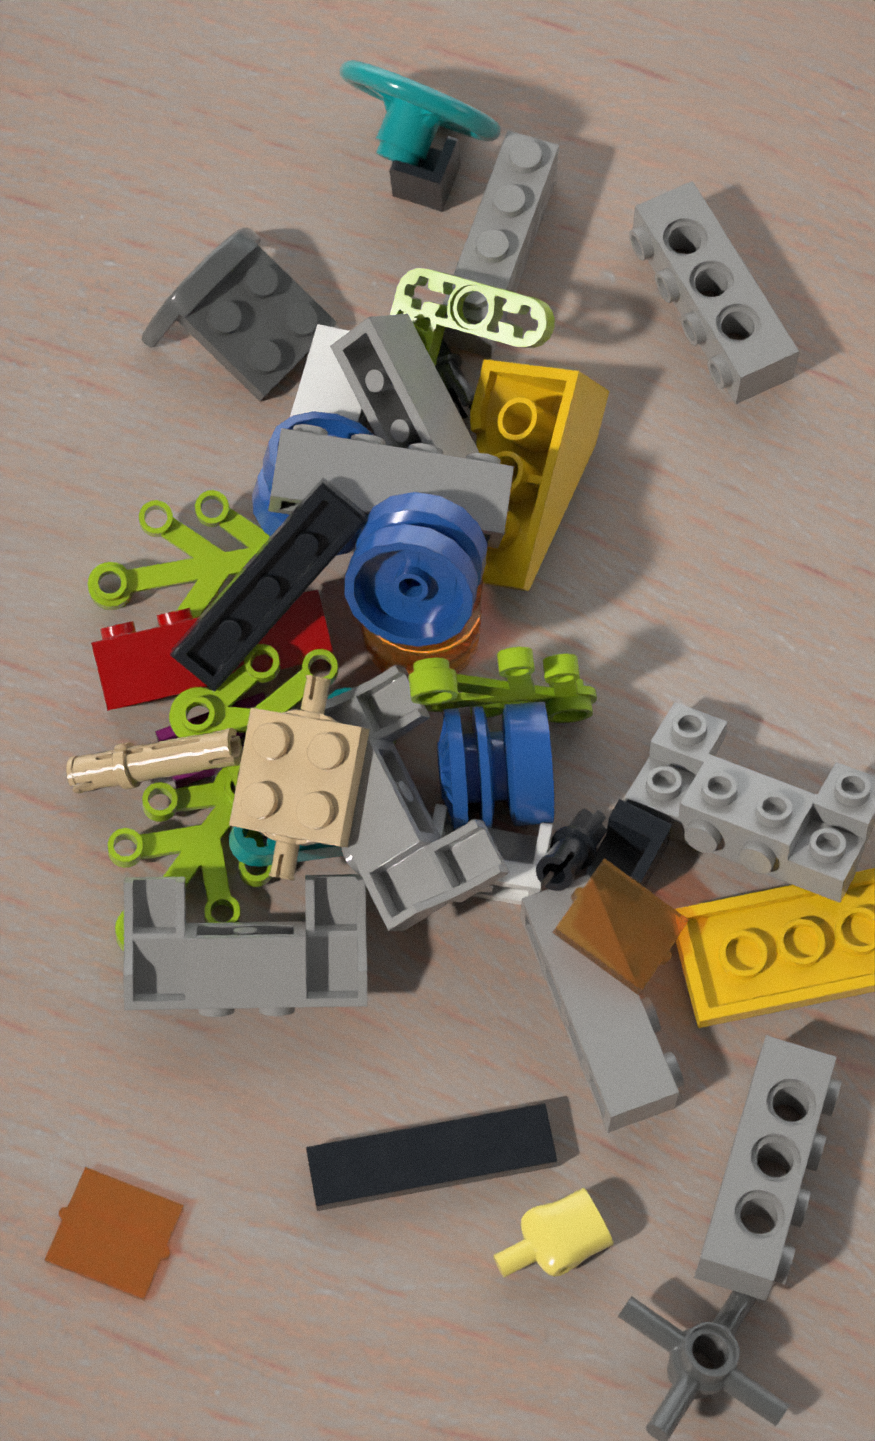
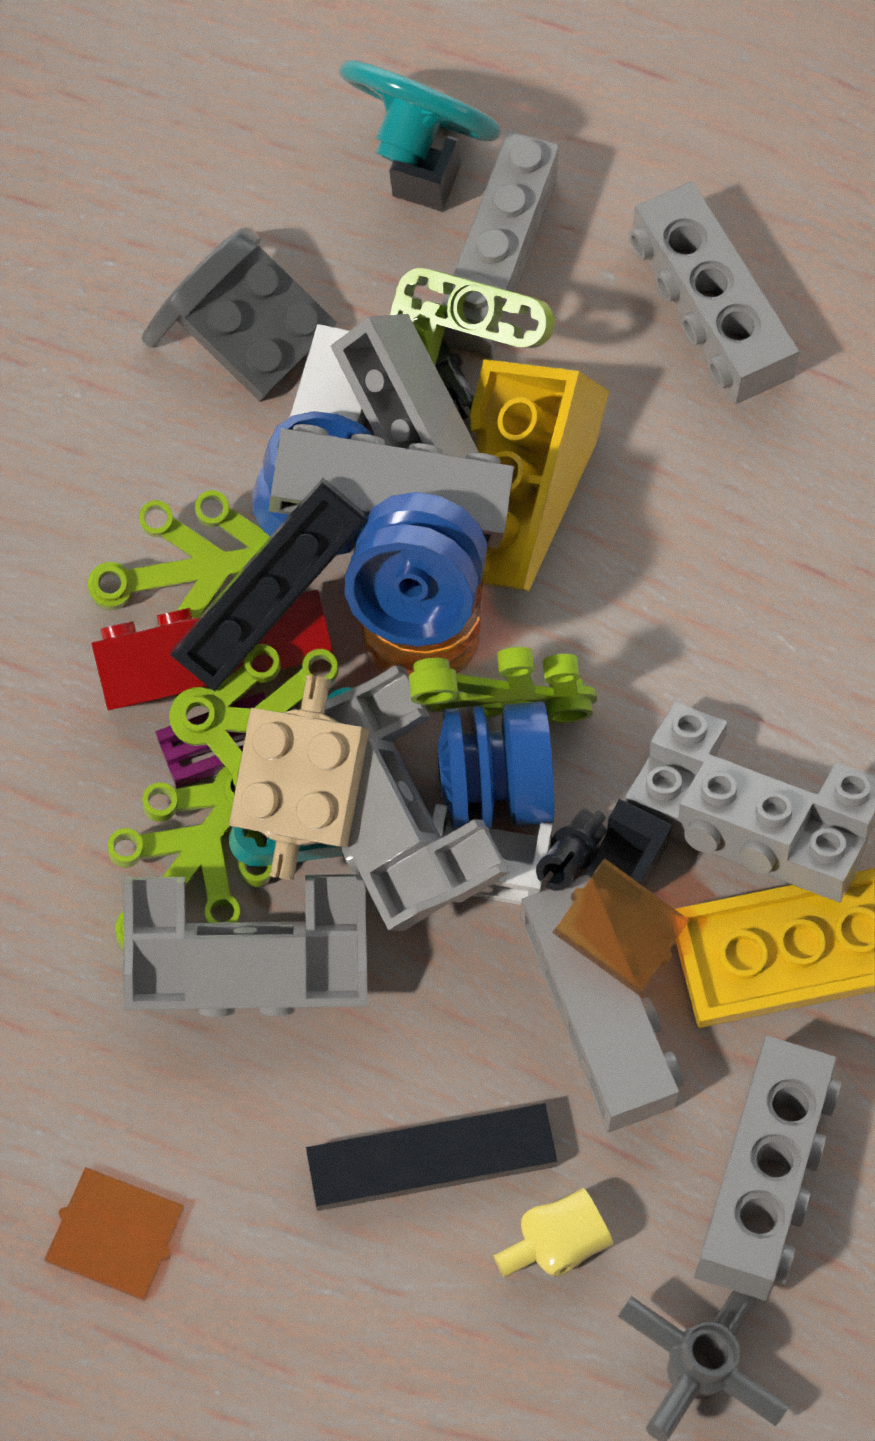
(133, 764): tan pin -> none

